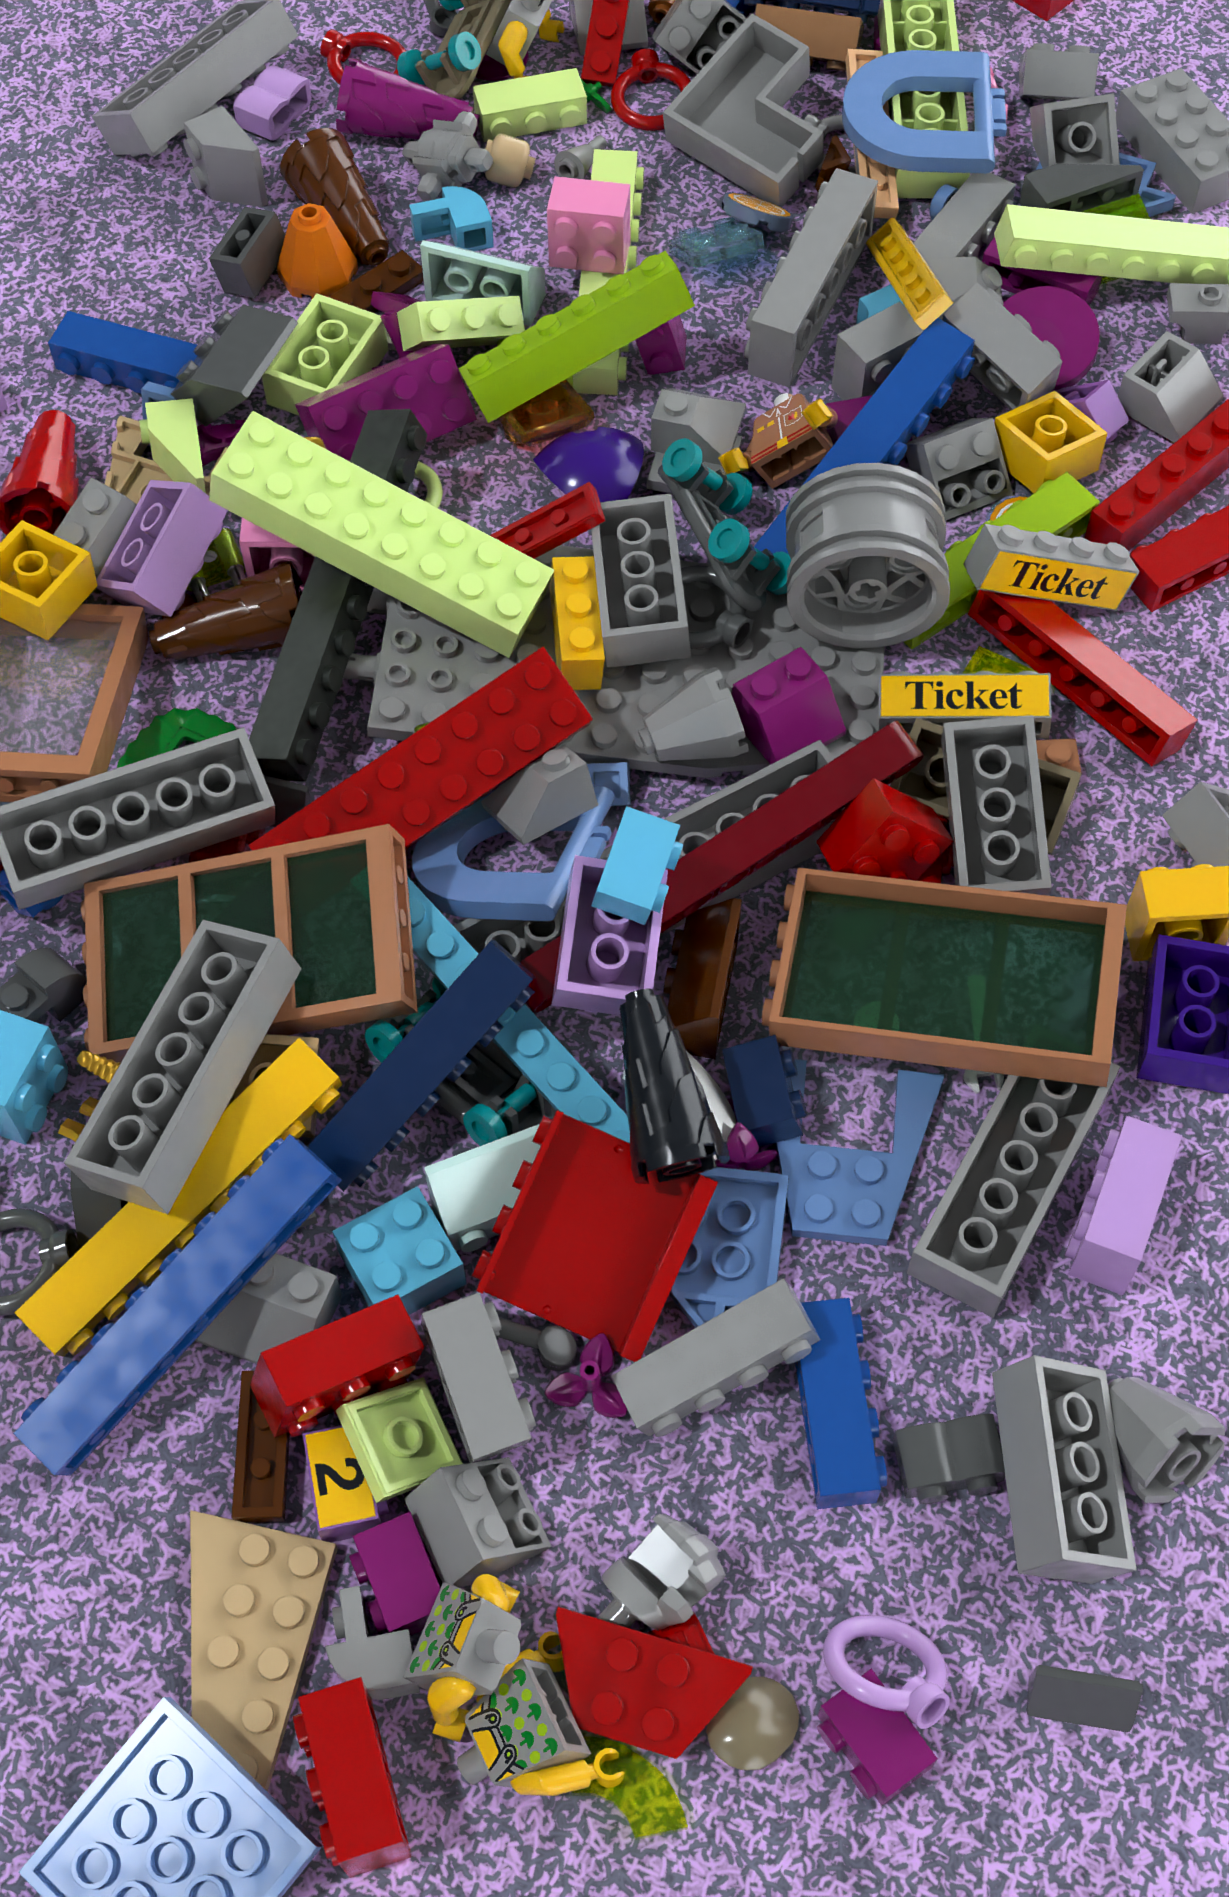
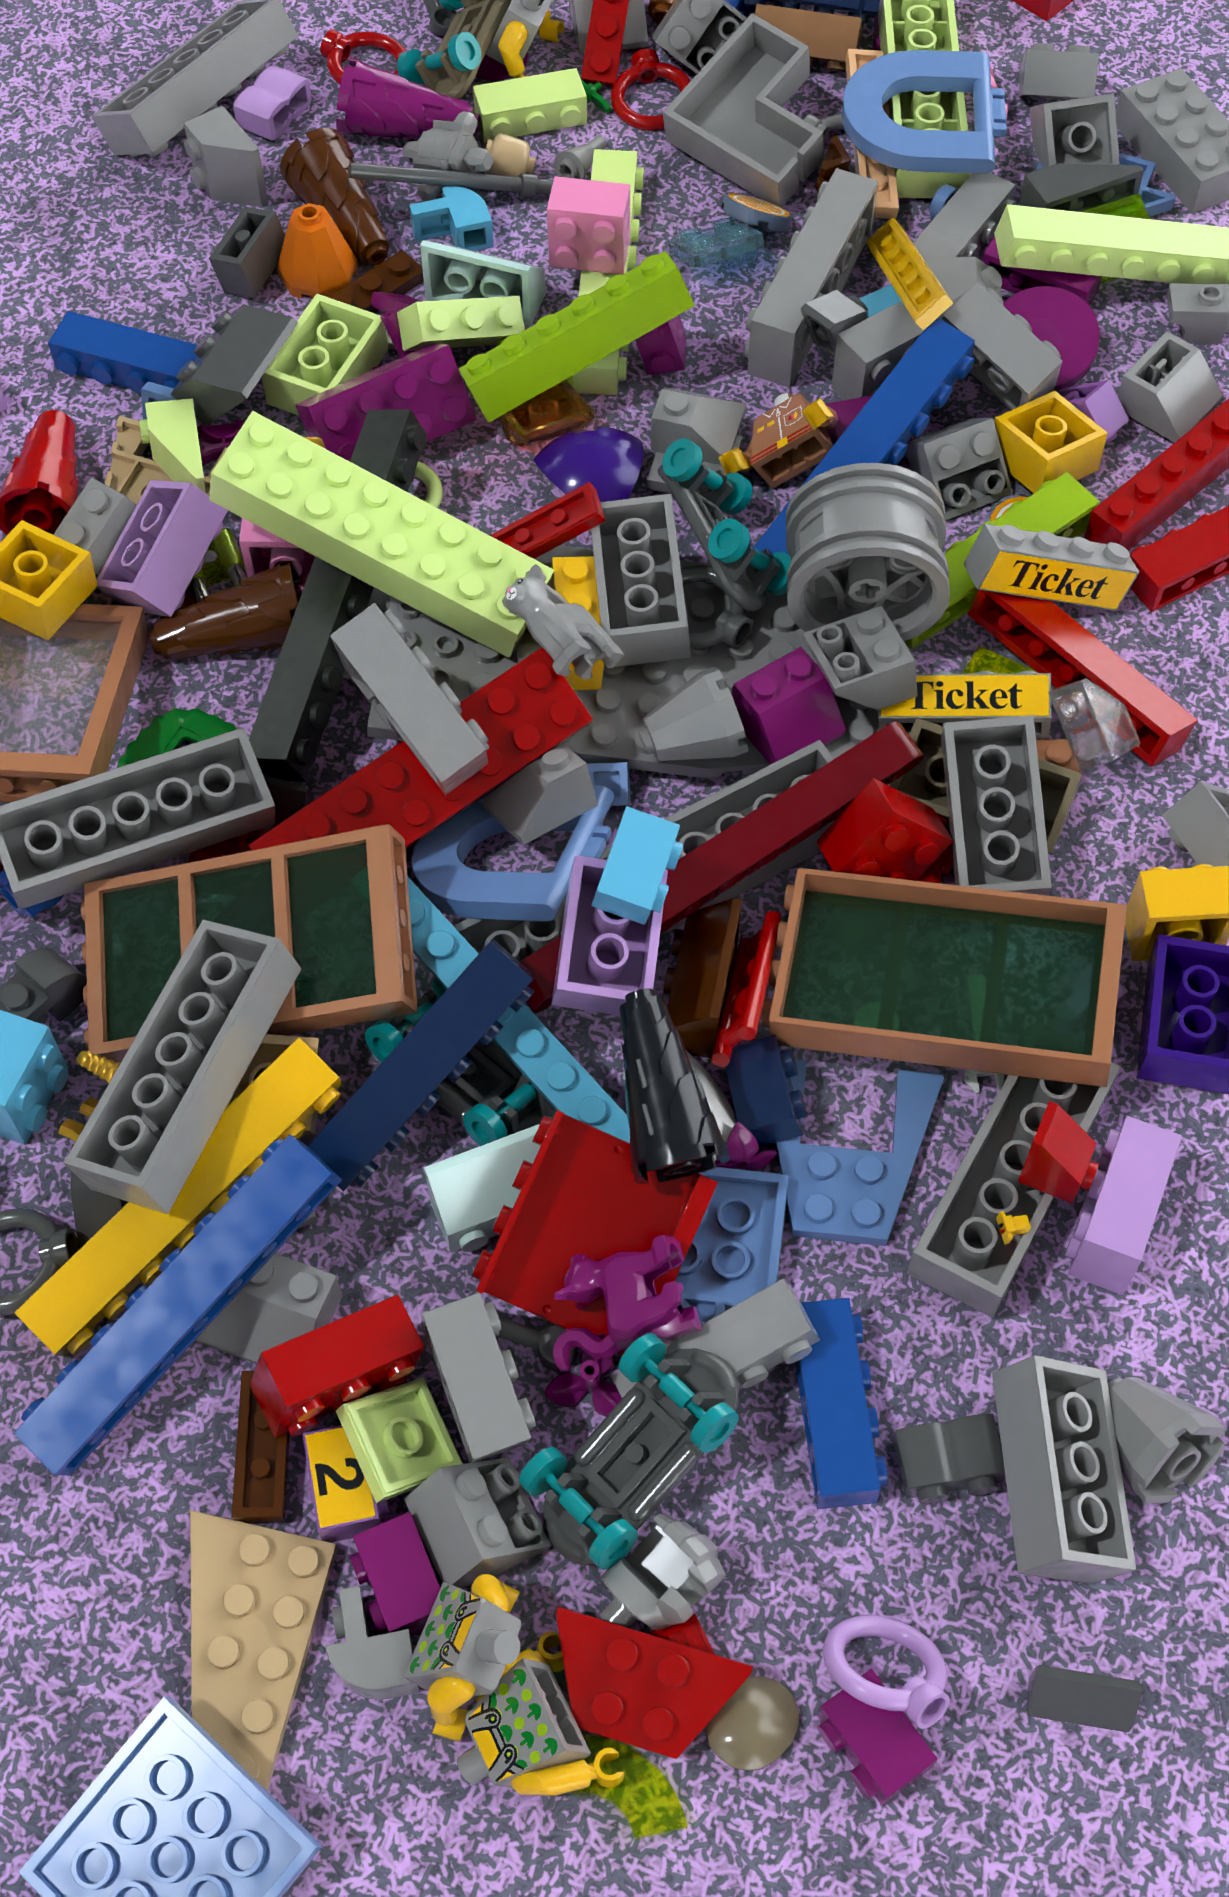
(351, 1778): red brick -> none
(400, 1253): medium azure brick -> none
(409, 698): none -> light grey piece
(526, 184): none -> dark grey bar
(559, 627): none -> light grey animal
(630, 1300): none -> magenta animal
(637, 1453): none -> dark grey piece
(746, 989): none -> red bar
(830, 316): none -> dark grey slope
(865, 659): none -> light grey slope
(1012, 1226): none -> yellow piece
(1059, 1156): none -> red slope
(1093, 723): none -> clear slope

